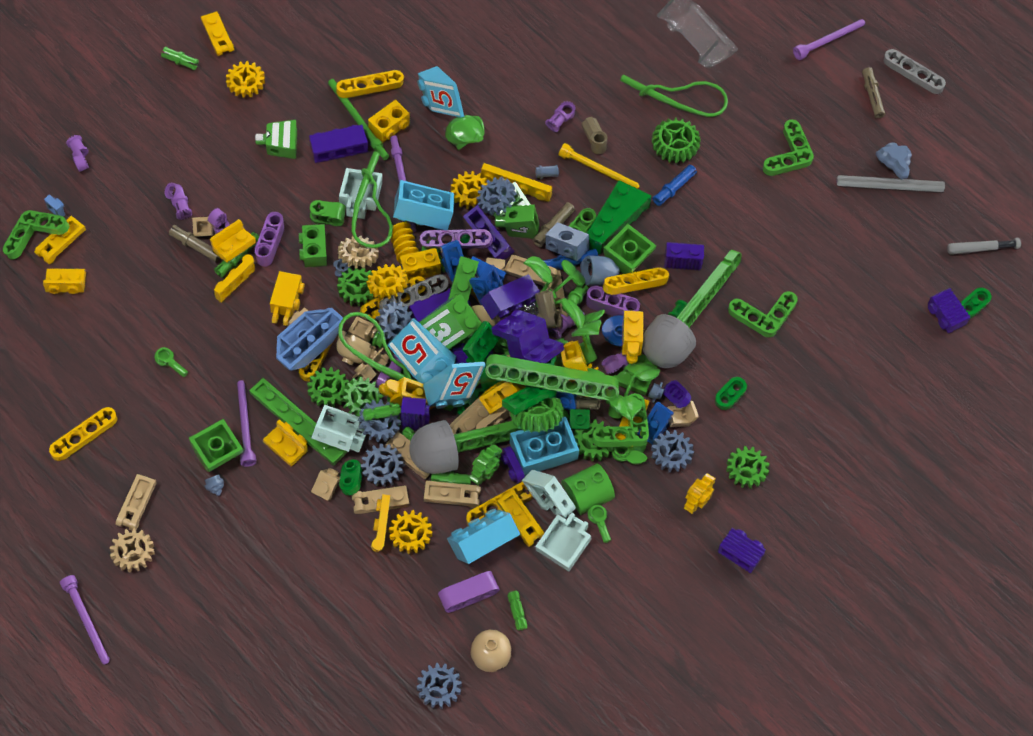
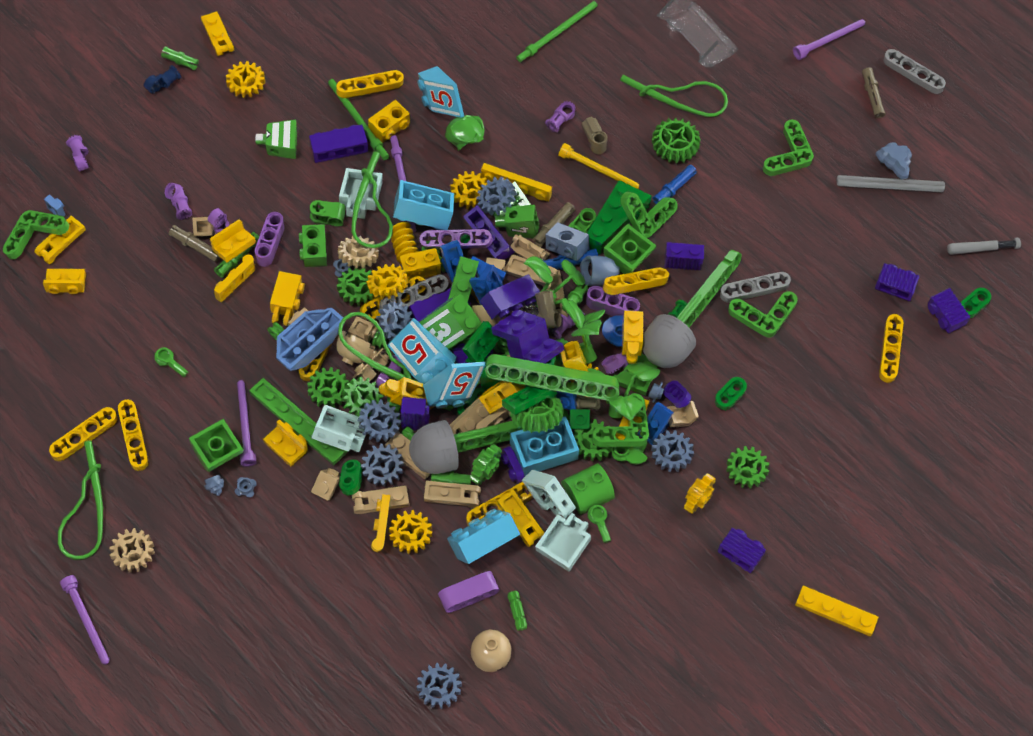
(93, 474): none -> bright green piece
(135, 434): none -> yellow beam
(136, 502): tan plate -> none
(154, 83): none -> dark blue connector
(241, 483): none -> sand blue plate
(275, 330): none -> bright green bush
(381, 412): bright green axle -> none
(527, 249): none -> tan hinge
(533, 48): none -> bright green bar
(547, 171): sand blue pin -> none
(647, 219): none -> bright green beam
(753, 283): none -> light grey beam
(836, 611): none -> yellow plate
(888, 347): none -> yellow beam
(897, 281): none -> dark purple brick

